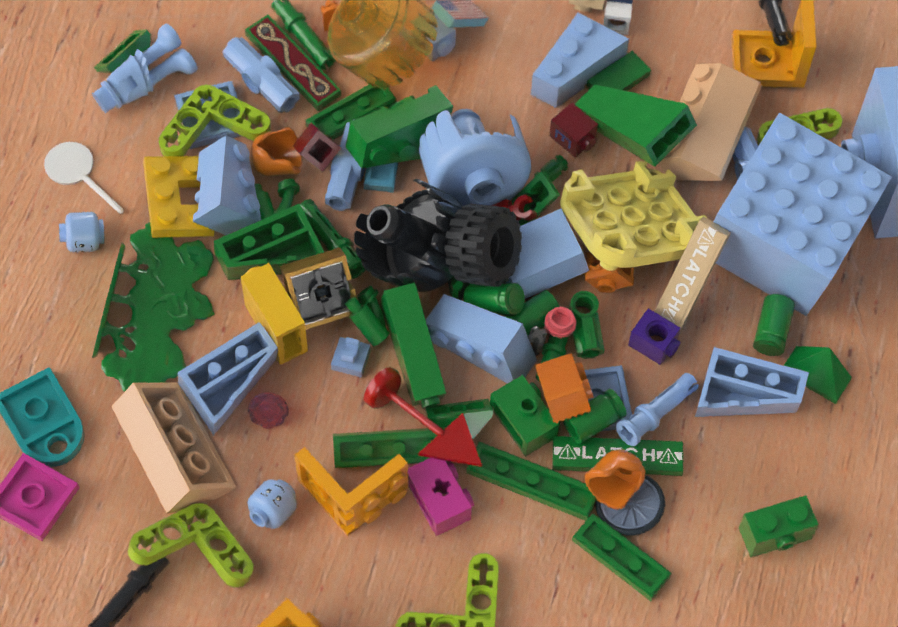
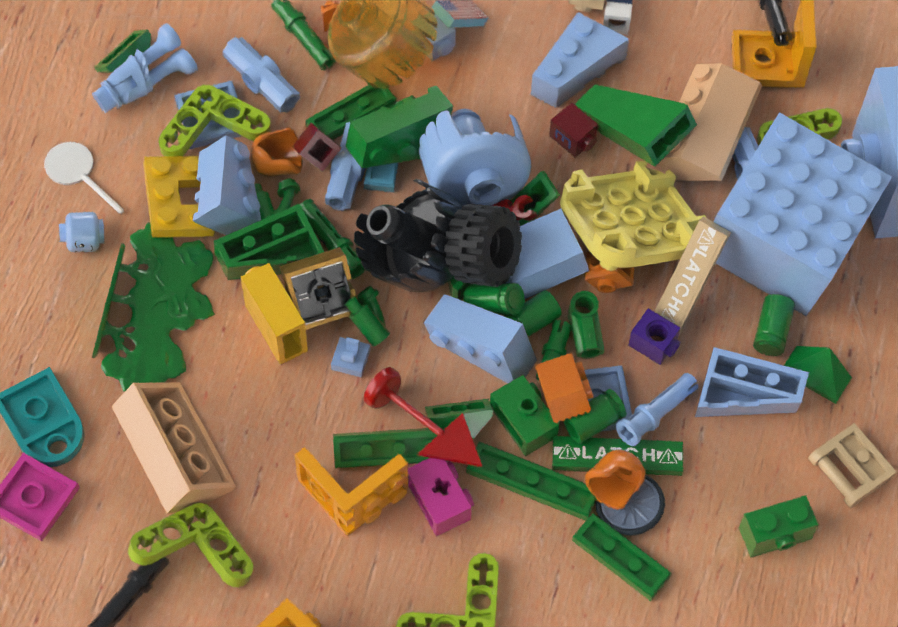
(227, 375): light blue wedge -> none
(268, 409): clear pink plate -> none
(272, 503): light blue head -> none
(293, 62): tile -> none
(413, 345): green slope -> none
(537, 339): dark grey piece -> none
(554, 167): green piece -> none
(560, 322): coral plate -> none
(622, 74): green tile -> none
(860, 459): none -> tan plate

